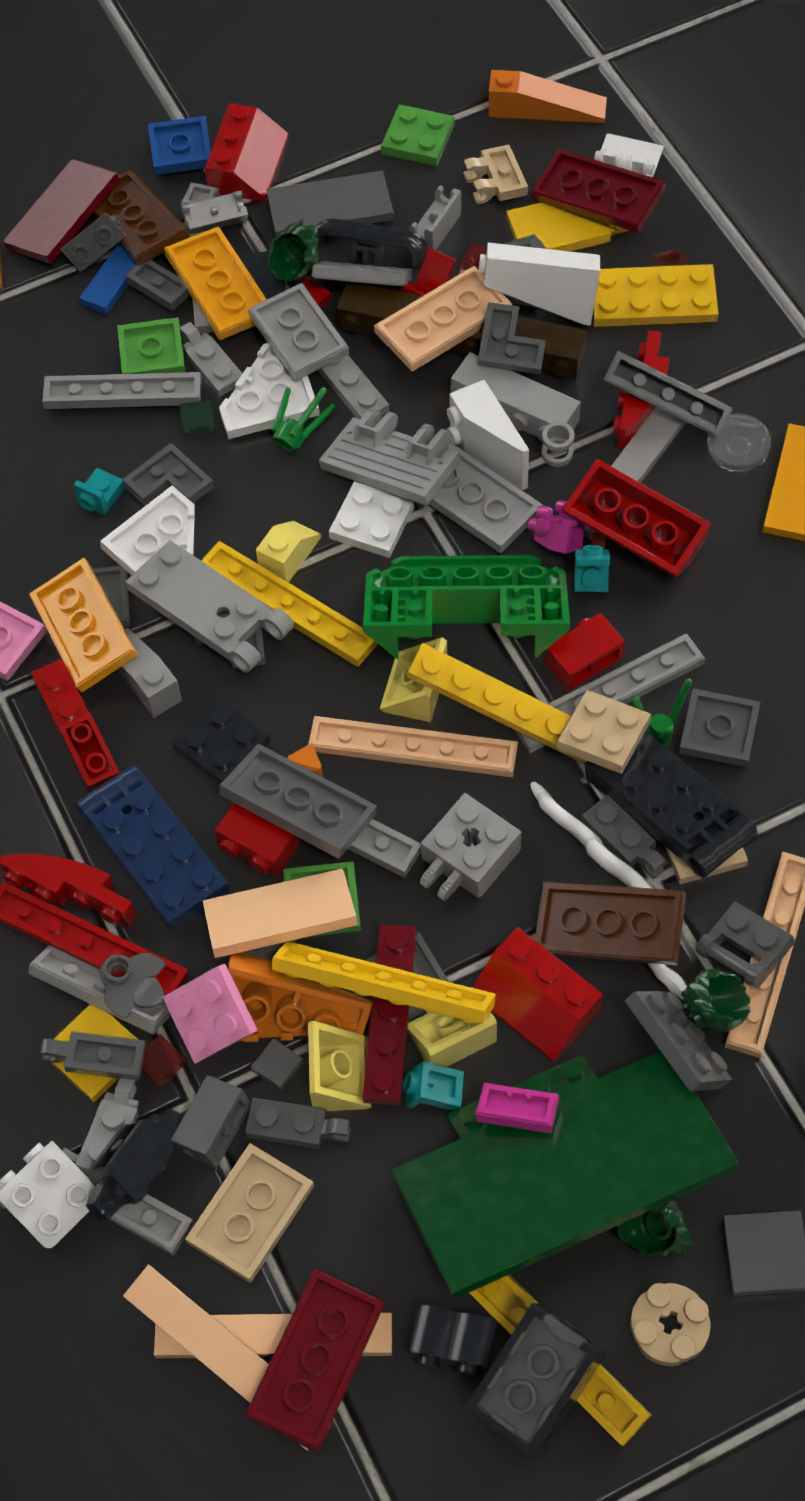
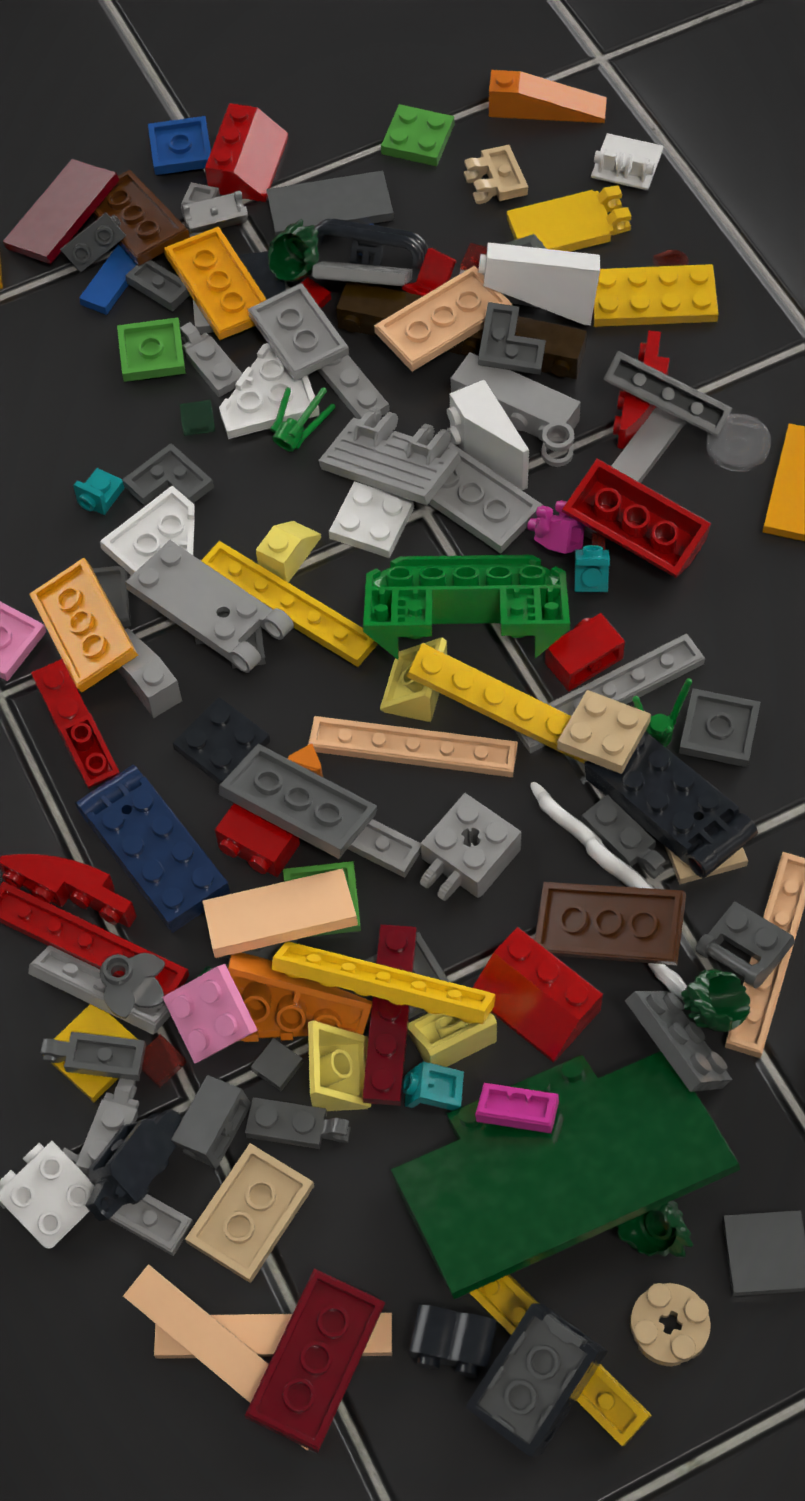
(121, 390): light grey plate -> none
(439, 218): light grey hinge -> none
(598, 190): dark red tile -> none

